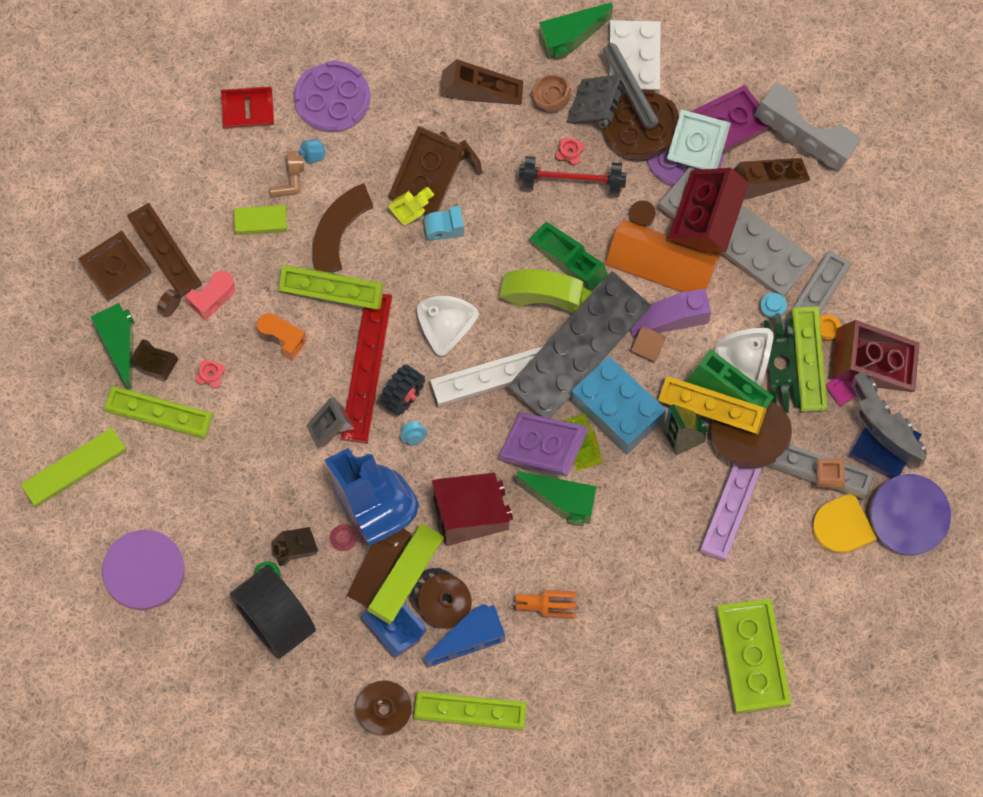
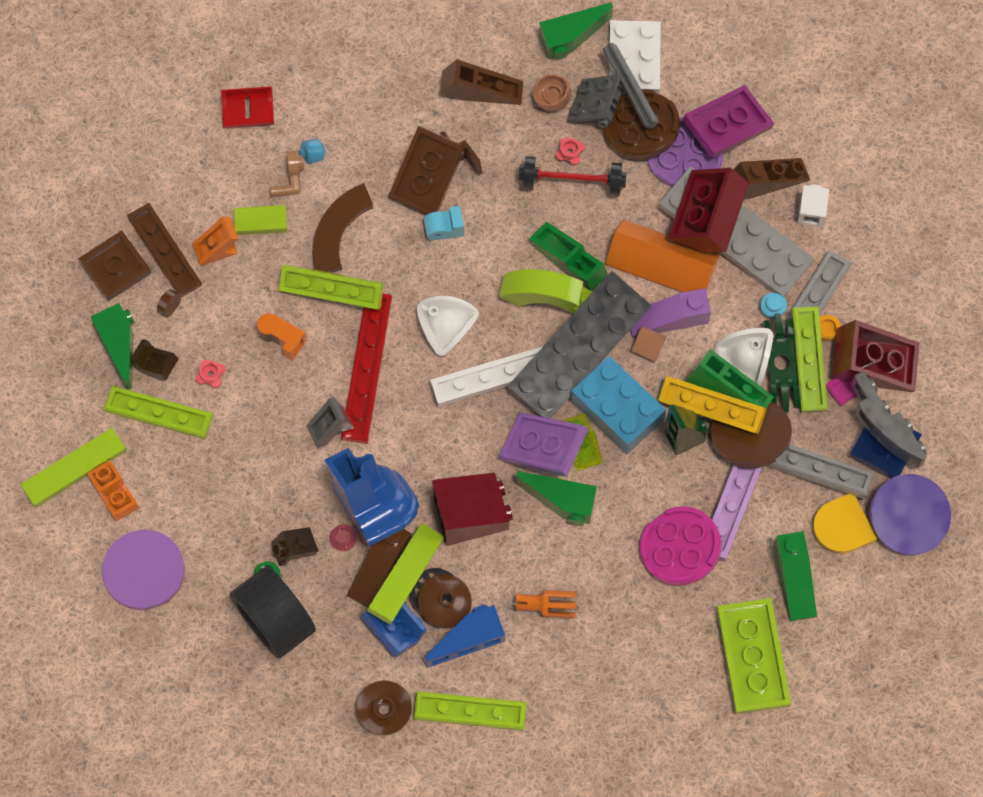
(113, 490): none -> orange slope
(212, 295): coral leg -> none
(216, 242): none -> orange slope
(332, 96): medium lavender tile -> none
(402, 389): black wheel -> none
(409, 208): neon yellow plate -> none
(413, 433): medium azure plate -> none
(642, 213): reddish brown tile -> none
(681, 546): none -> dark pink tile
(698, 140): light aqua tile -> none
(781, 113): light grey arch -> none
(796, 575): none -> green slope
(813, 205): none -> white brick
(830, 473): nougat tile -> none

